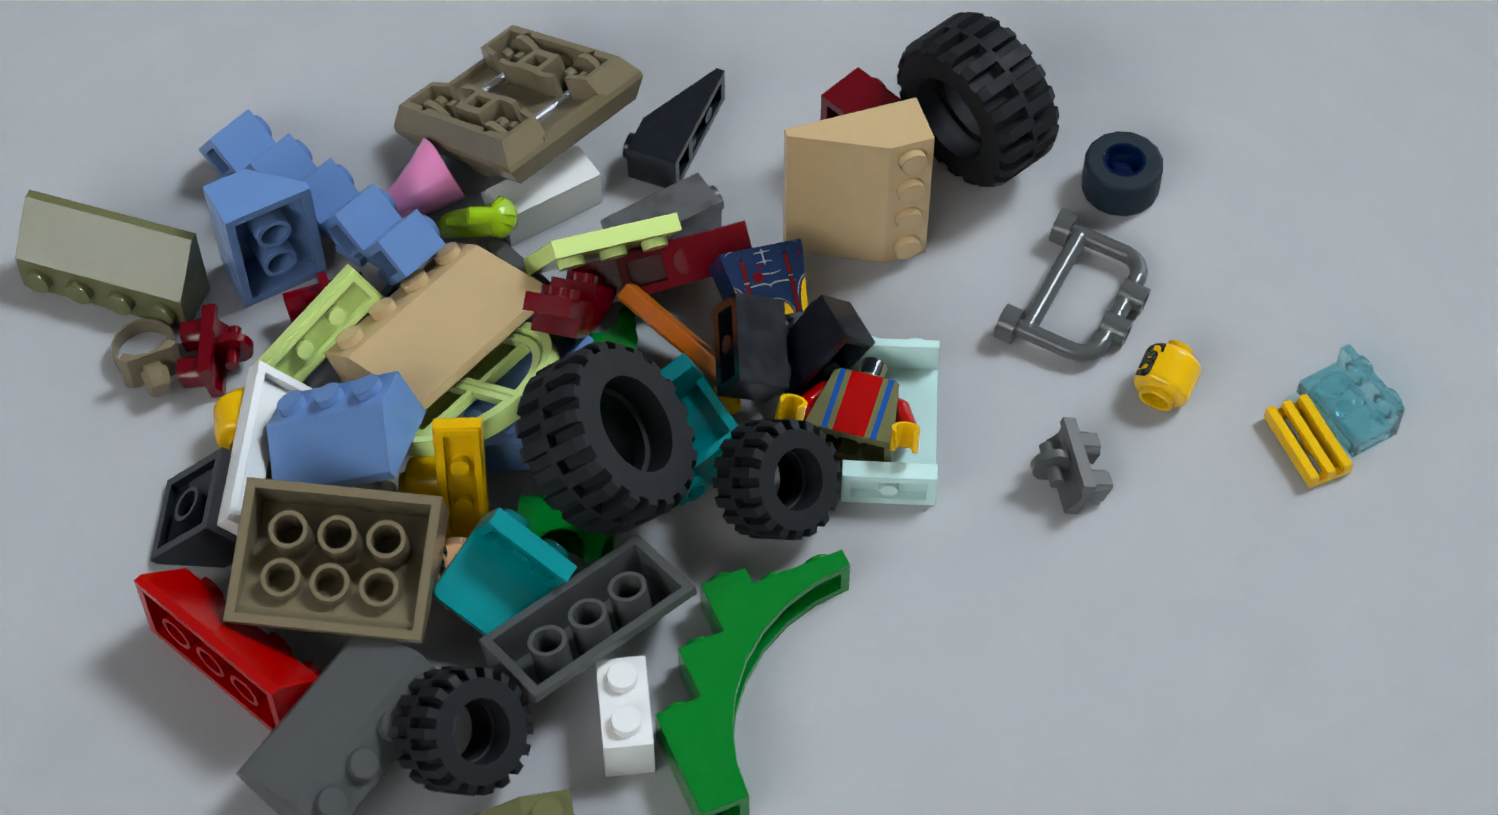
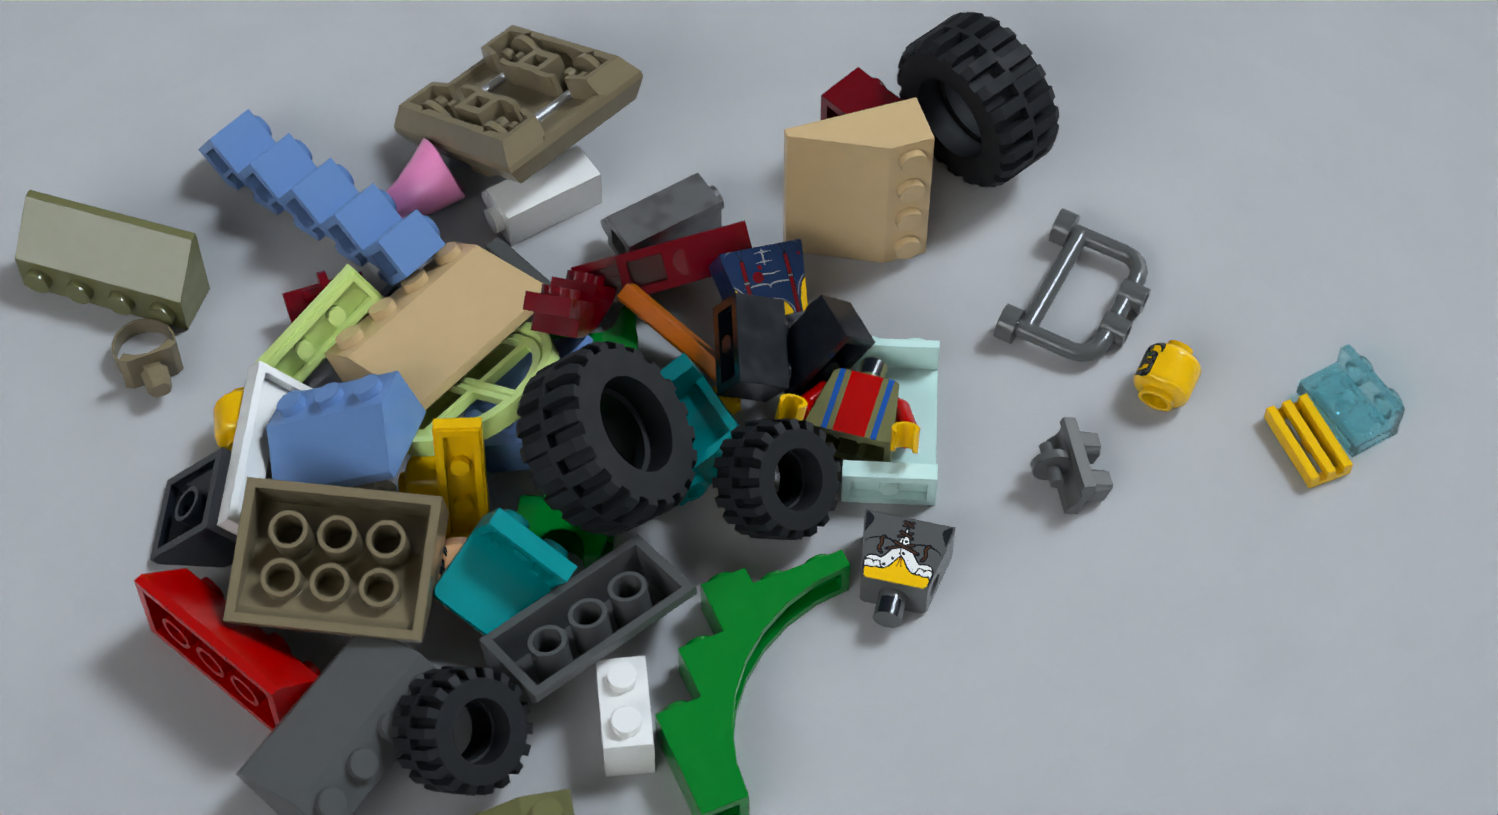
(217, 348): dark red hips -> none
(264, 233): medium blue slope -> none
(493, 219): lime piece -> none
(604, 243): yellowish green wing -> none
(674, 132): black slope -> none
(902, 564): none -> torso
(1122, 173): black wheel -> none

